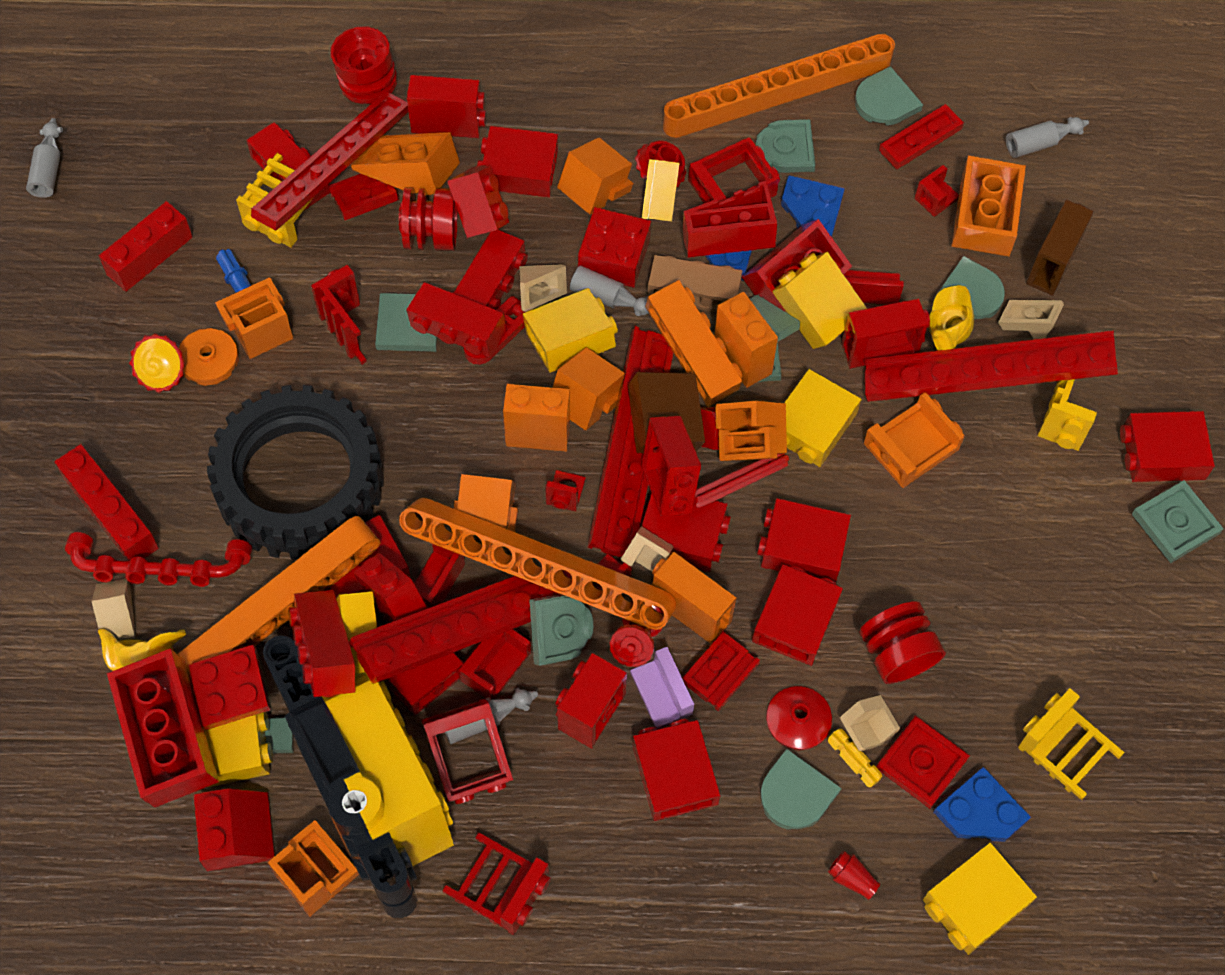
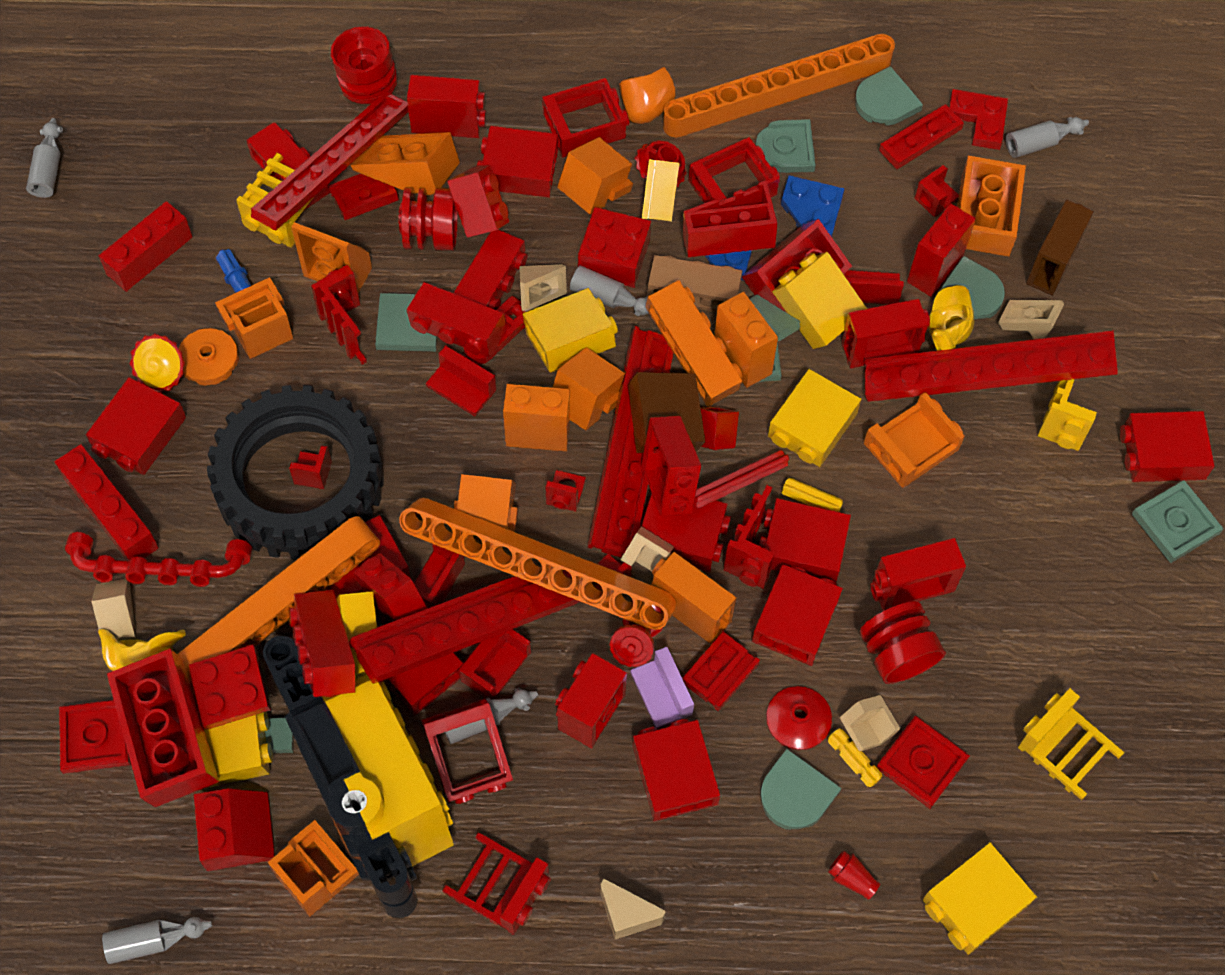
(91, 737): none -> red tile
(135, 426): none -> red brick
(149, 938): none -> light grey wheel
(312, 468): none -> red panel
(325, 253): none -> orange slope
(462, 381): none -> red panel
(559, 628): sand green tile -> none
(581, 97): none -> red window
(628, 912): none -> tan slope
(647, 95): none -> orange piece
(745, 558): none -> red plate
(751, 430): orange plate -> none
(811, 495): none -> yellow axle
(918, 574): none -> red window
(941, 250): none -> red brick
(982, 810): blue plate -> none
(986, 112): none -> red plate

